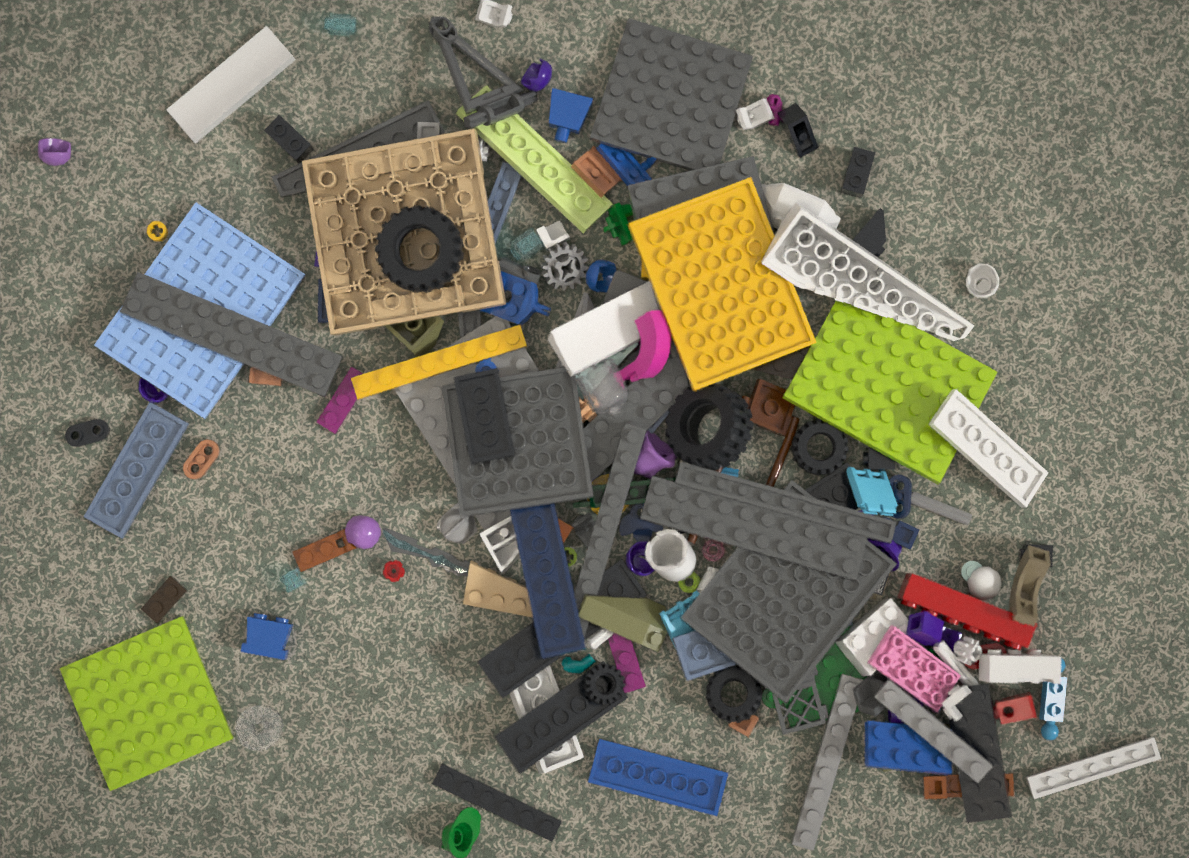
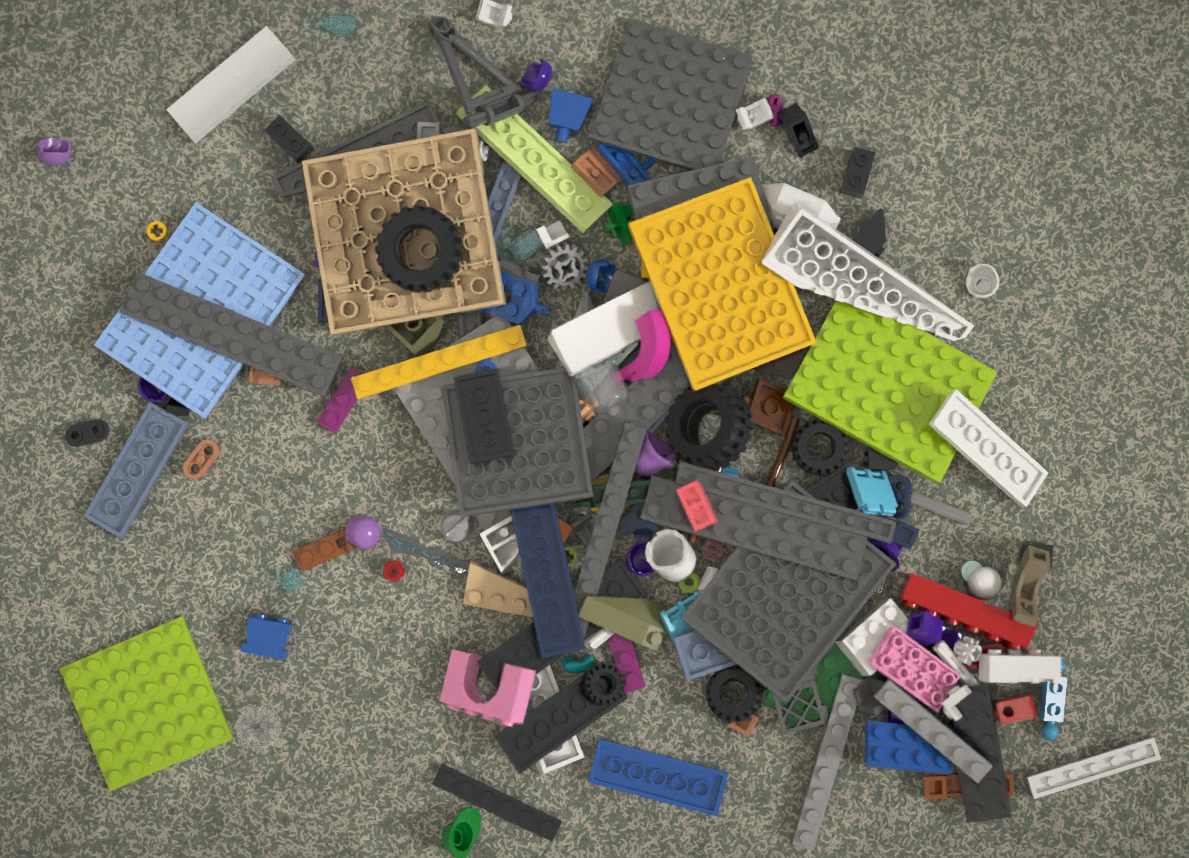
(164, 599): dark brown plate -> none
(177, 408): none -> black plate
(461, 691): none -> bright pink arch
(697, 505): none -> coral hinge

